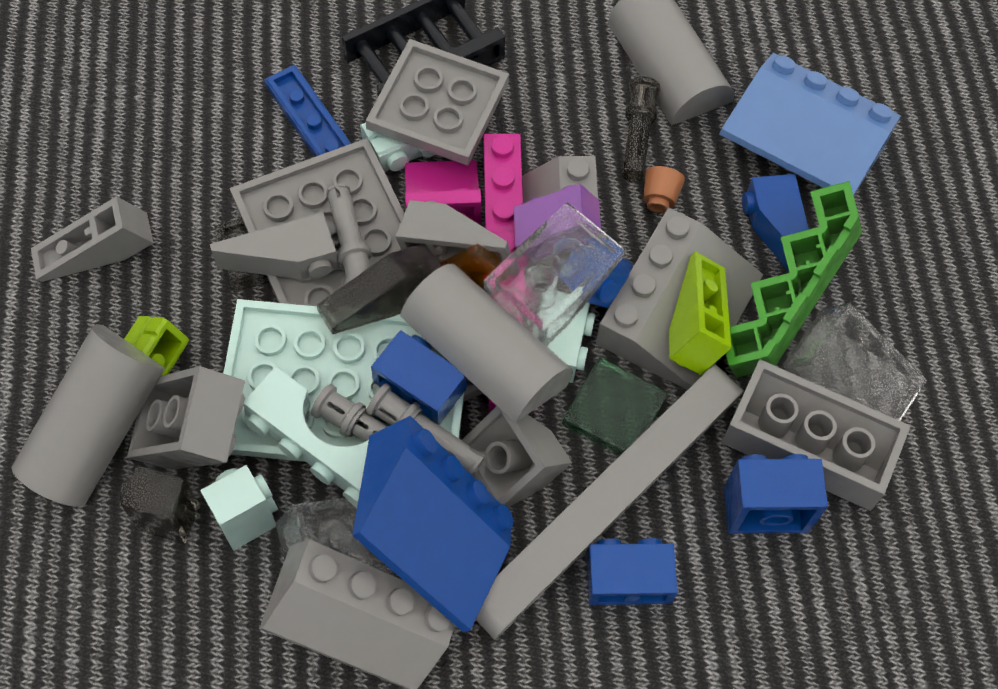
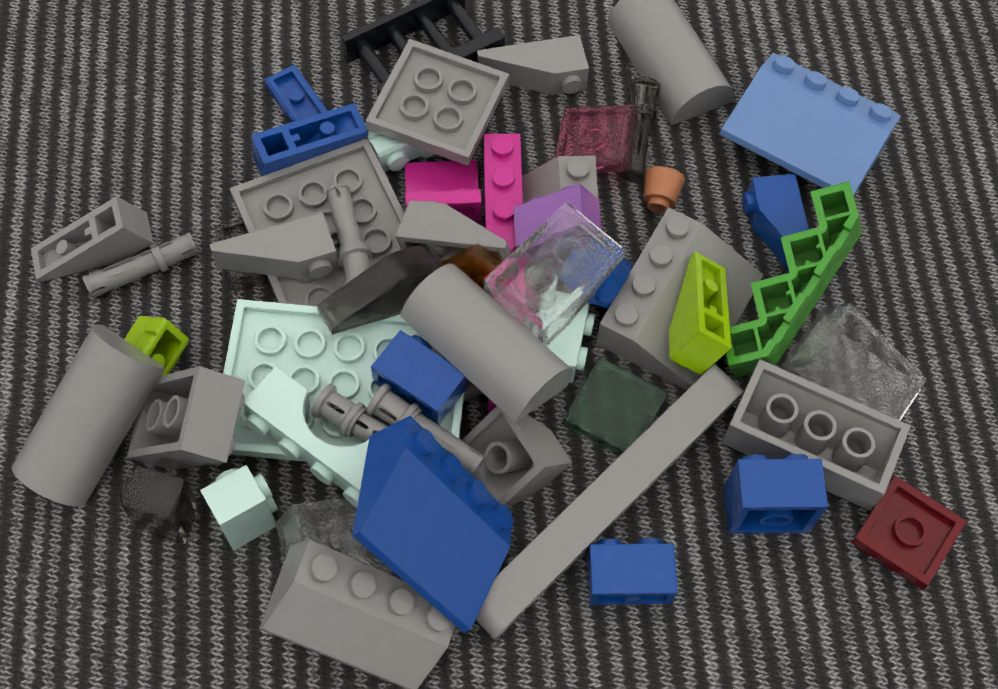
(140, 265): none -> light grey pin
(307, 138): none -> blue slope
(543, 65): none -> light grey slope
(598, 133): none -> clear pink tile
(909, 532): none -> dark red plate

